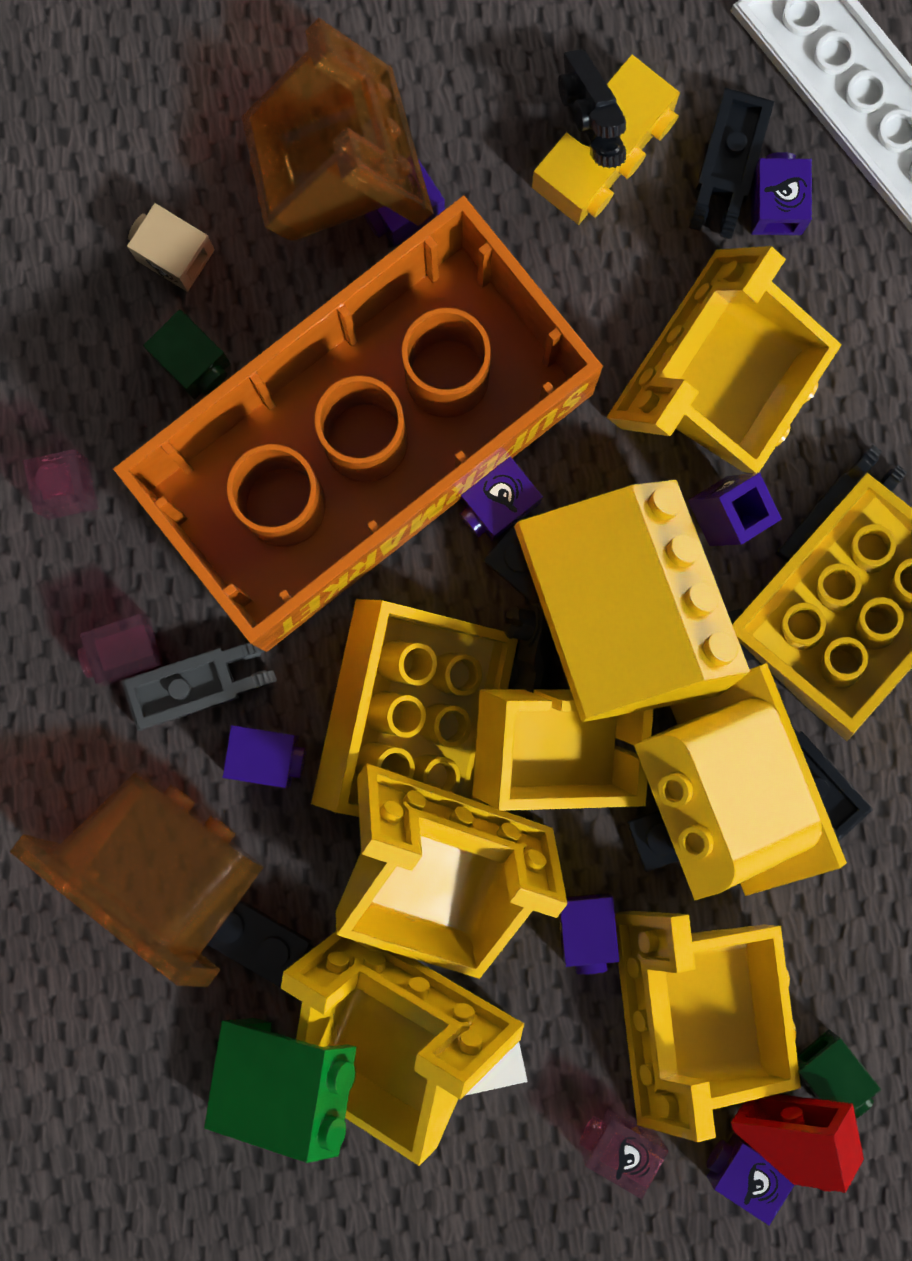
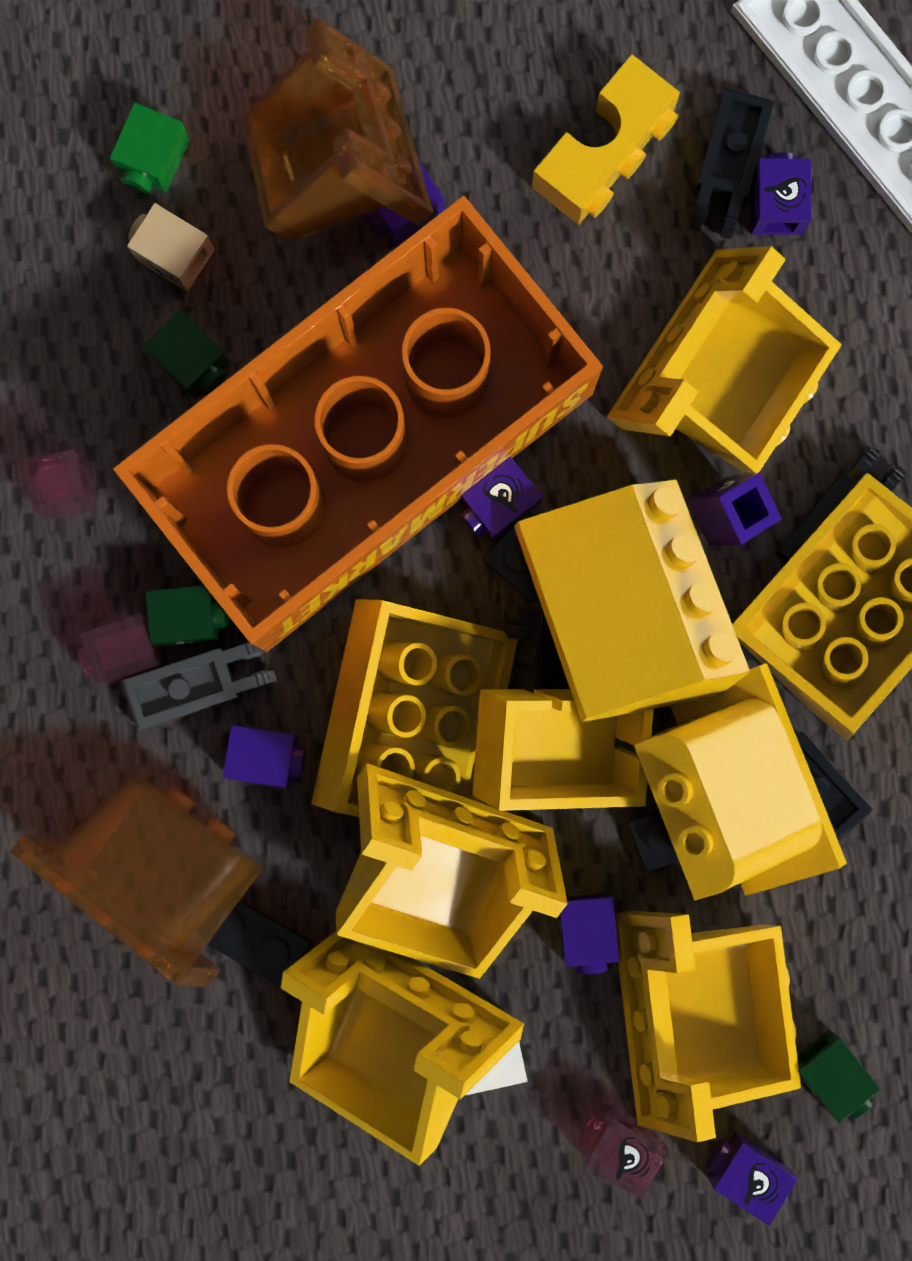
(149, 150): none -> green brick
(184, 616): none -> dark green brick
(280, 1091): green panel -> none
(593, 108): black hinge -> none
(804, 1139): red slope -> none

